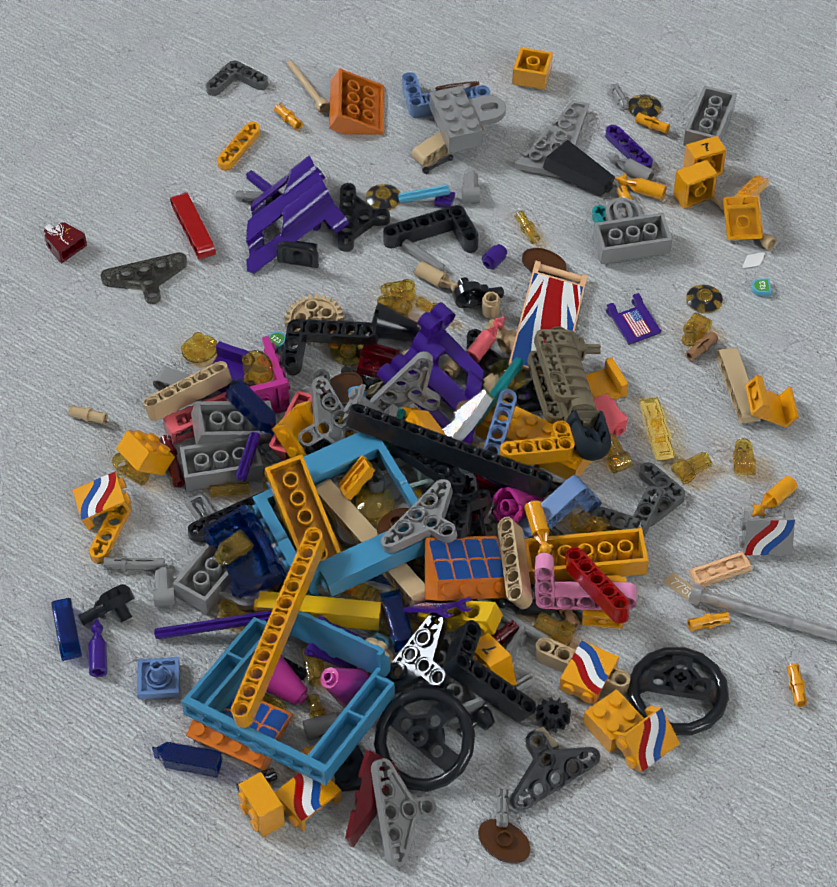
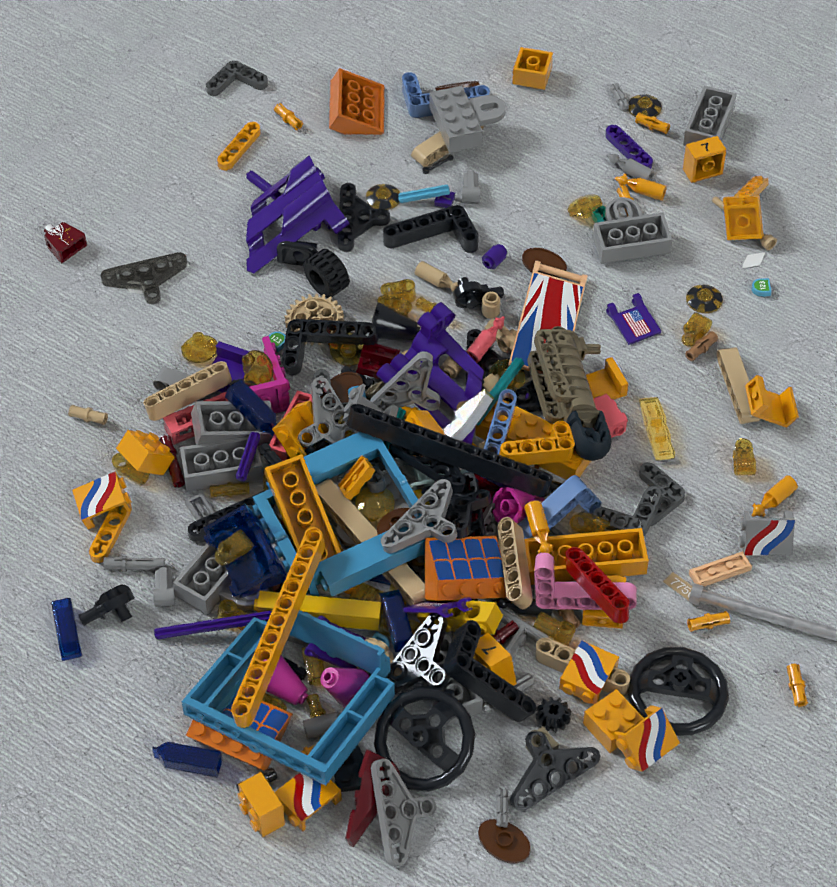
(97, 652): dark purple wheel -> none
(158, 678): medium blue plate -> none
(193, 226): red beam -> none
(249, 196): light grey axle -> none
(322, 104): tan piece -> none
(326, 273): none -> black tyre
(422, 255): light grey axle -> none
(482, 719): black bar -> none
(527, 227): clear yellow pin -> none
(564, 128): light grey wing -> none
(579, 168): black slope -> none
(584, 205): none -> clear yellow dish
(618, 458): clear yellow piece -> none
(687, 469): clear yellow piece -> none
(695, 184): light orange brick -> none

